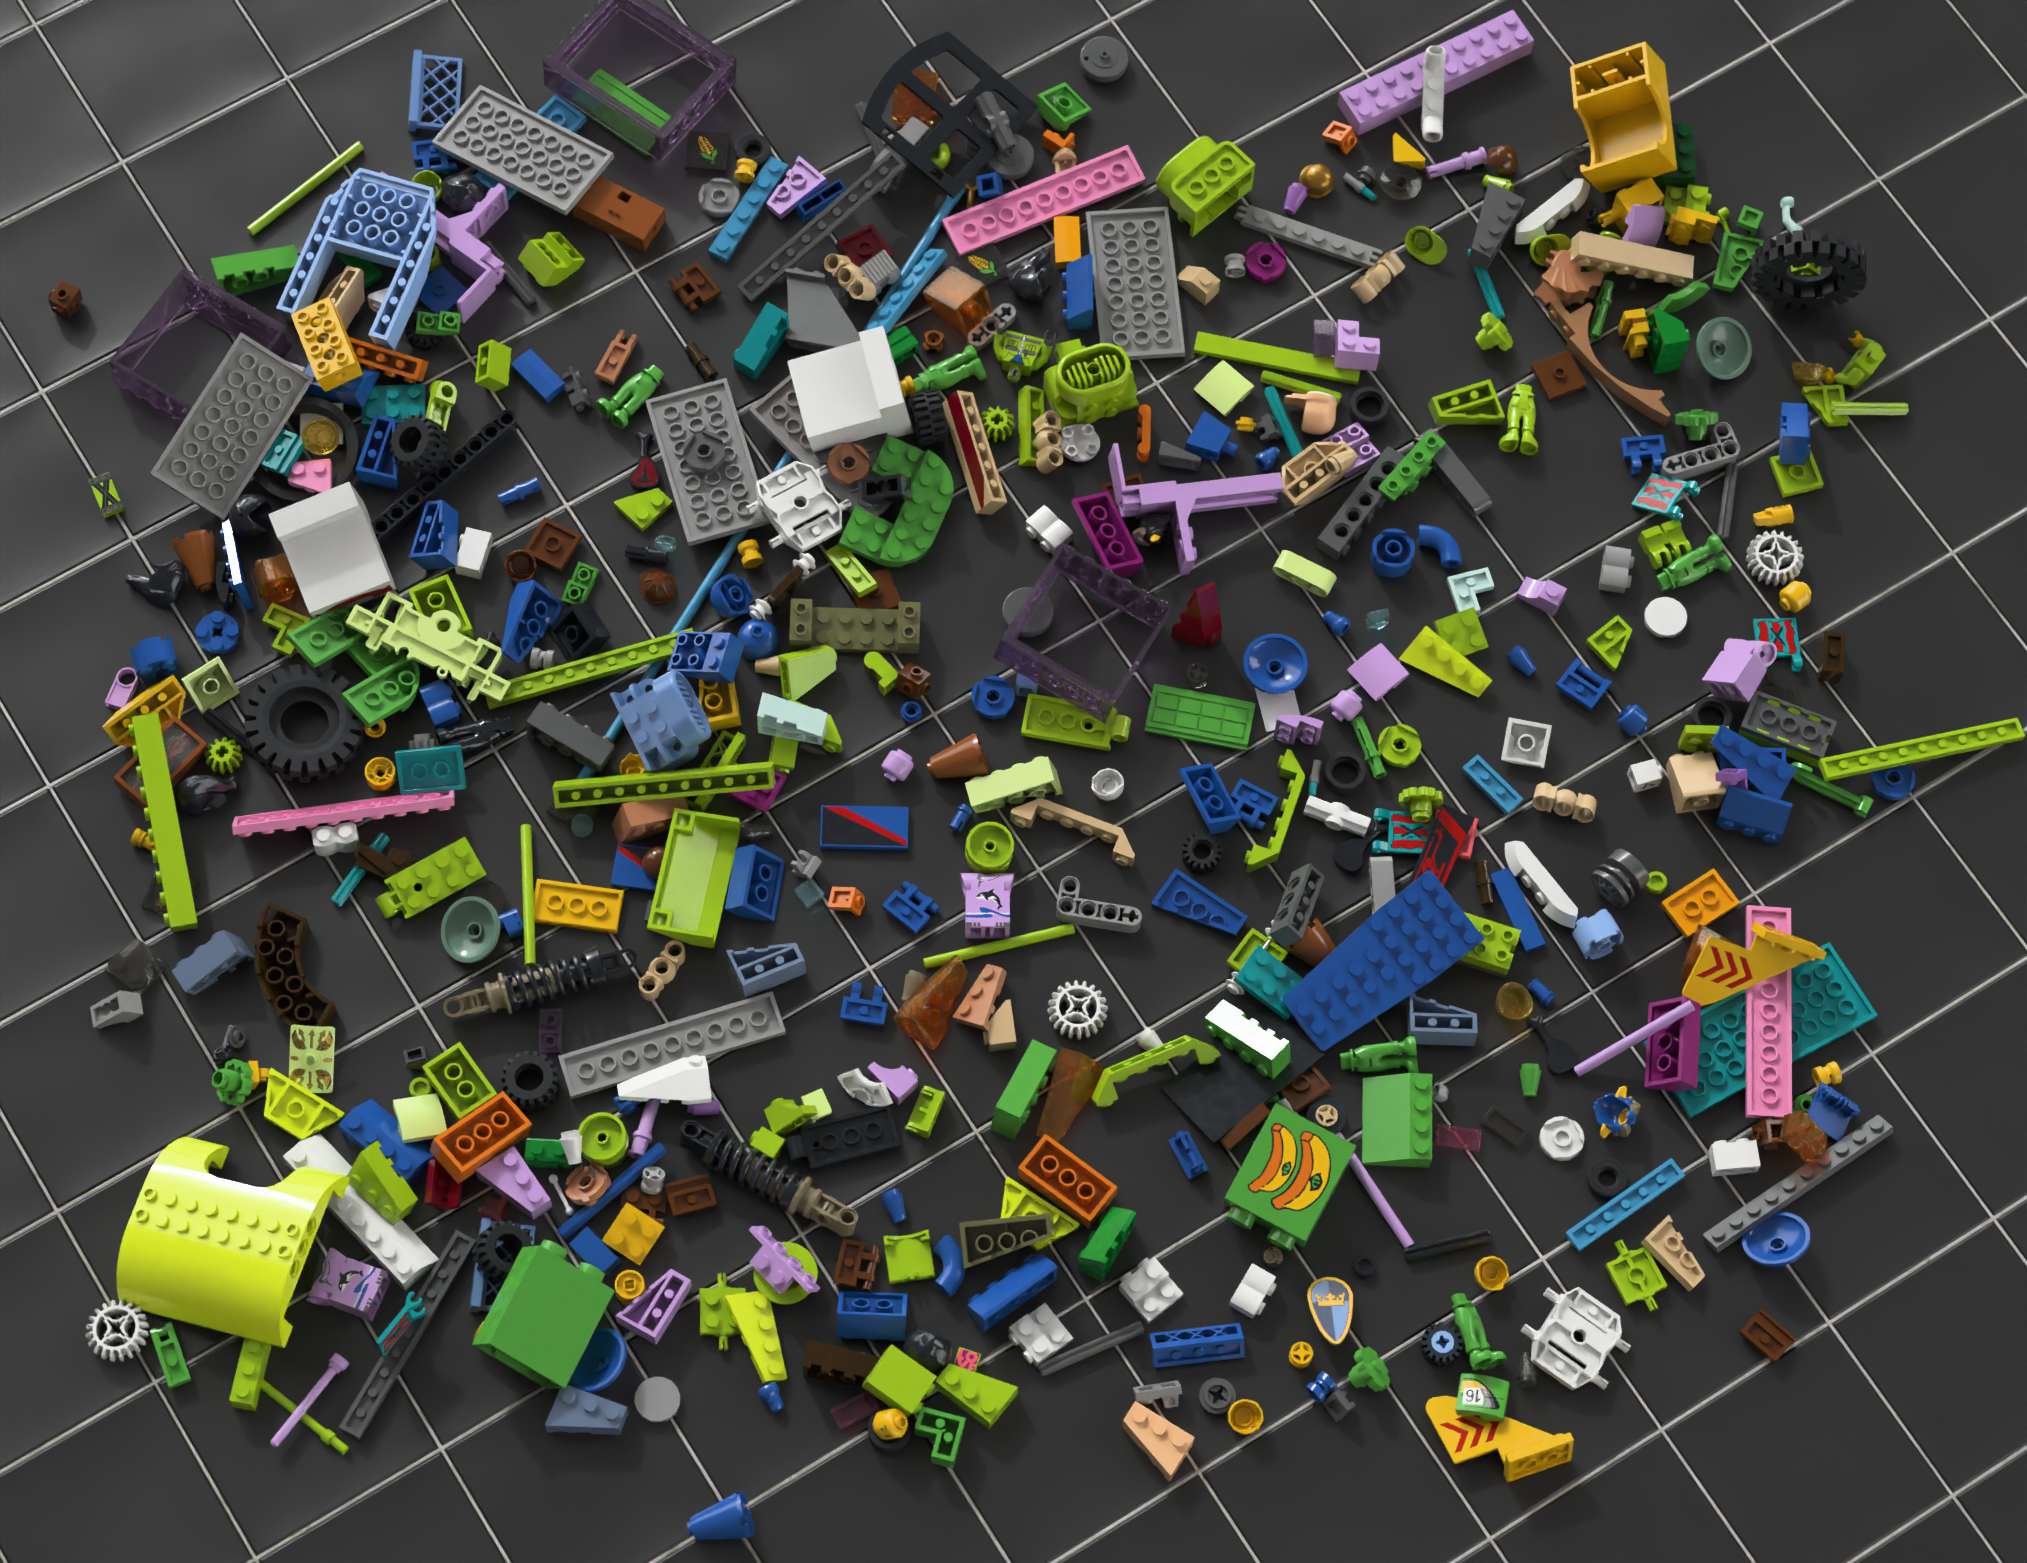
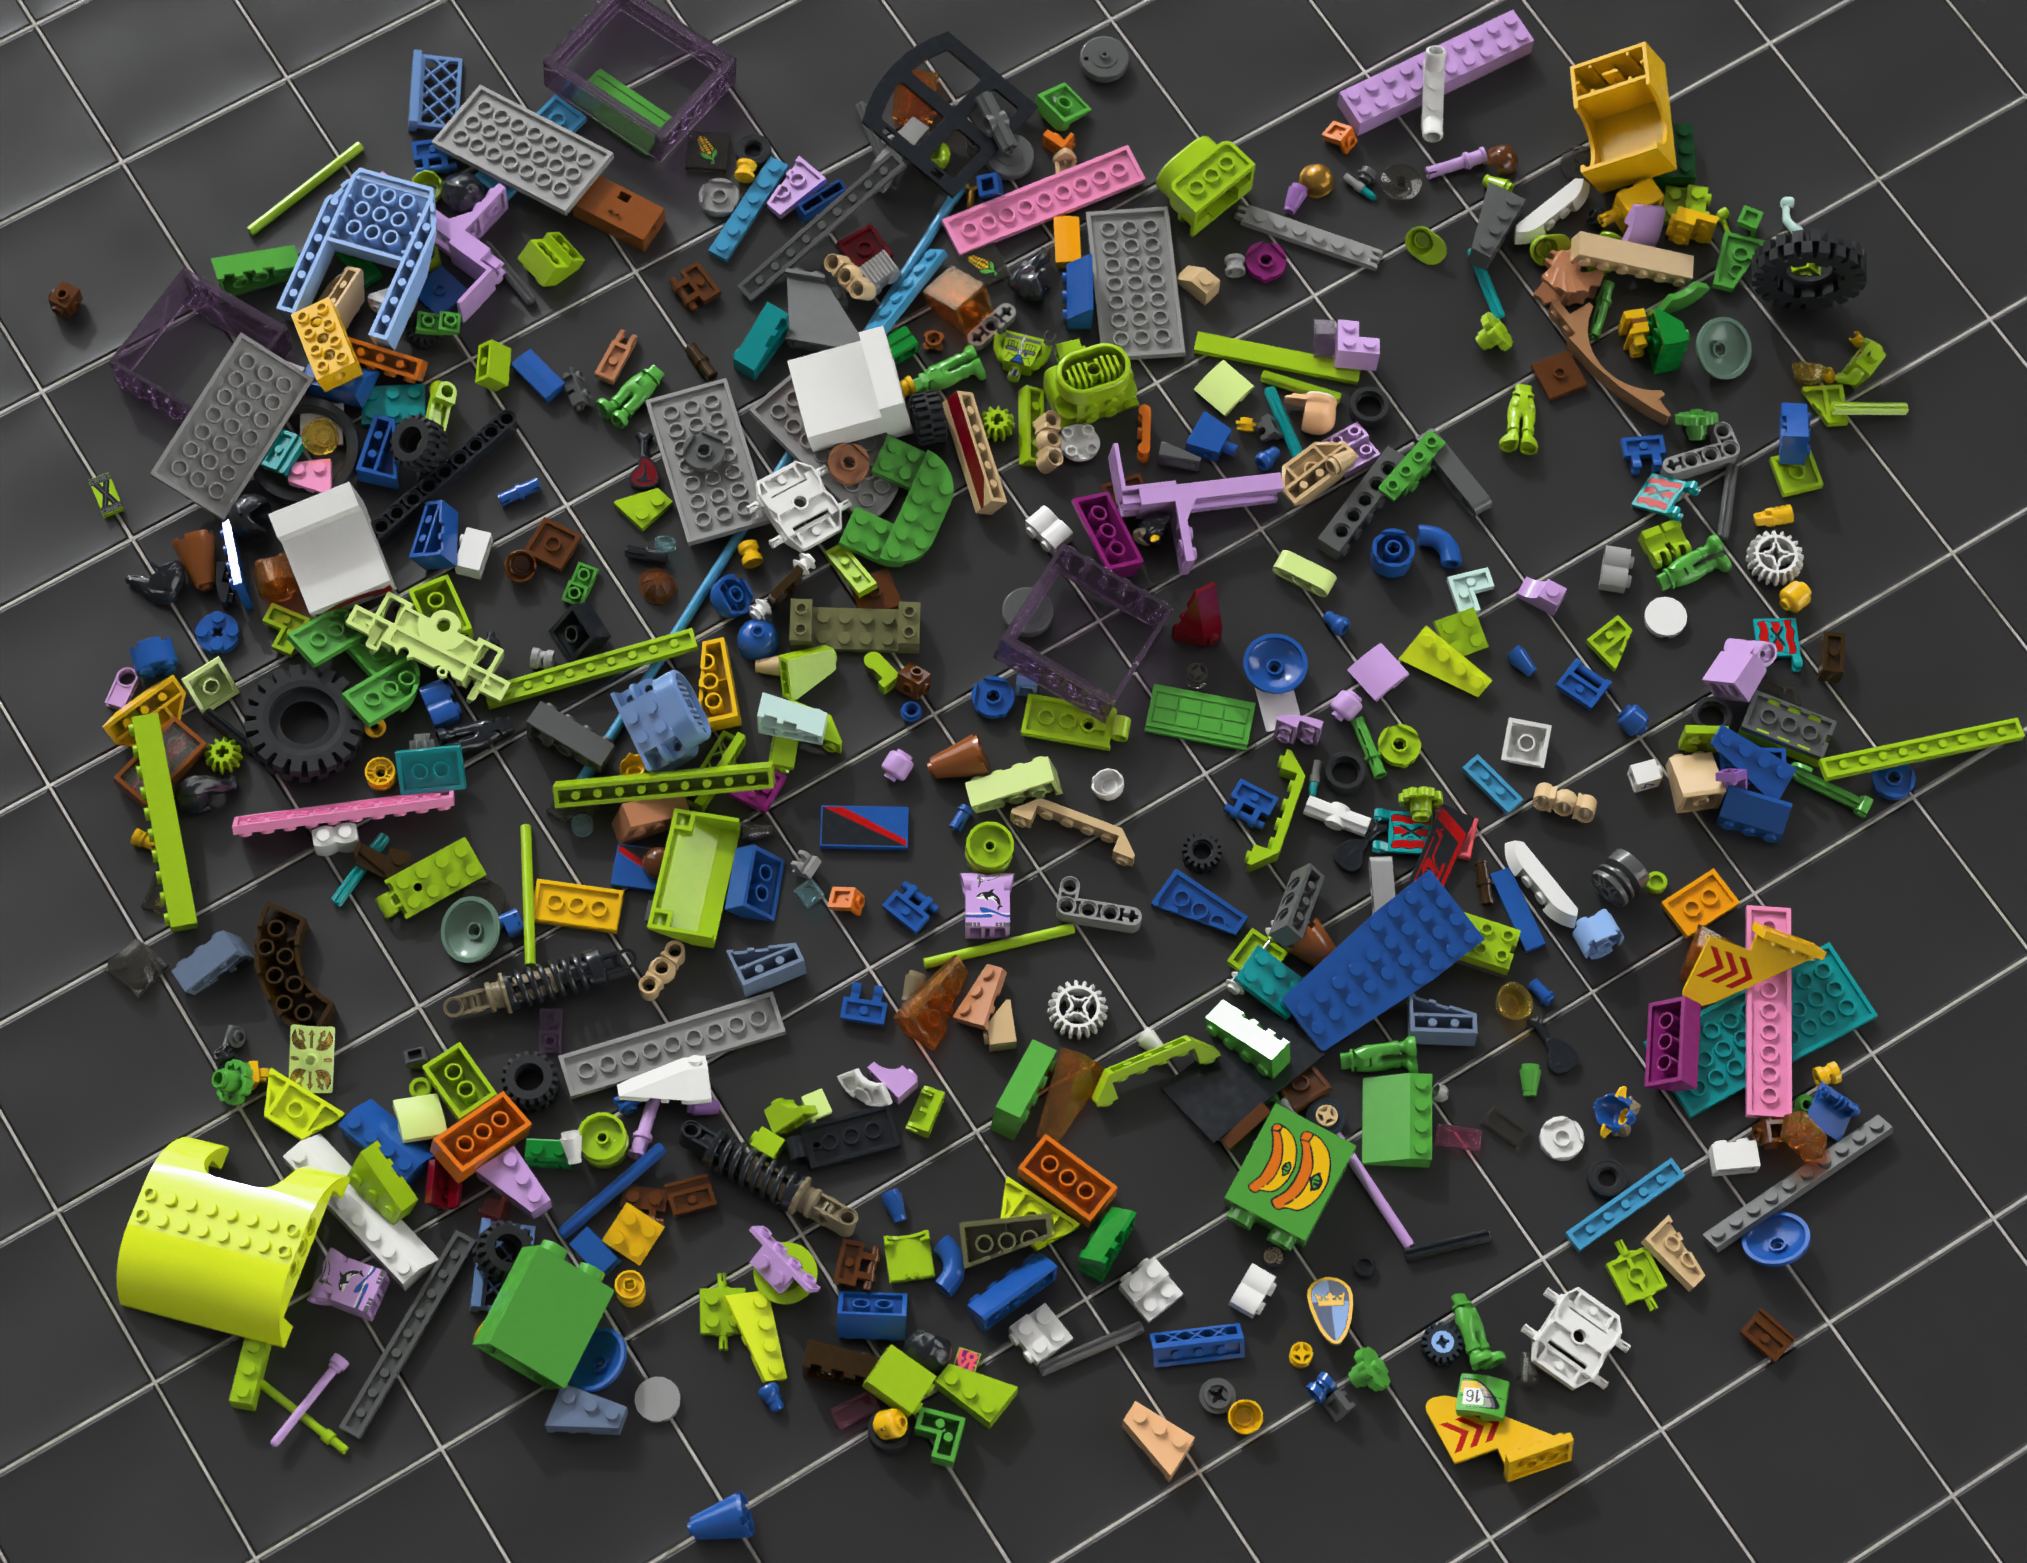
(111, 1337): white gear -> none
(116, 1008): light grey arch -> none
(170, 1356): bright green plate -> none
(400, 1324): teal flag -> none
(528, 617): blue wedge -> none
(553, 1179): white hinge -> none
(598, 1183): nougat plate -> none
(652, 1180): light grey wheel -> none
(656, 1307): lavender wedge -> none
(706, 655): blue slope -> none
(886, 489): black brick -> none
(1167, 1391): light grey hinge -> none
(1188, 1154): blue hinge -> none
(1210, 797): blue slope -> none
(1377, 619): clear light blue plate -> none
(1378, 276): tan piece -> none
(1406, 154): yellow slope -> none
(1468, 406): lime wedge -> none
(1491, 1273): yellow hair -> none
(1634, 1038): lavender piece -> none

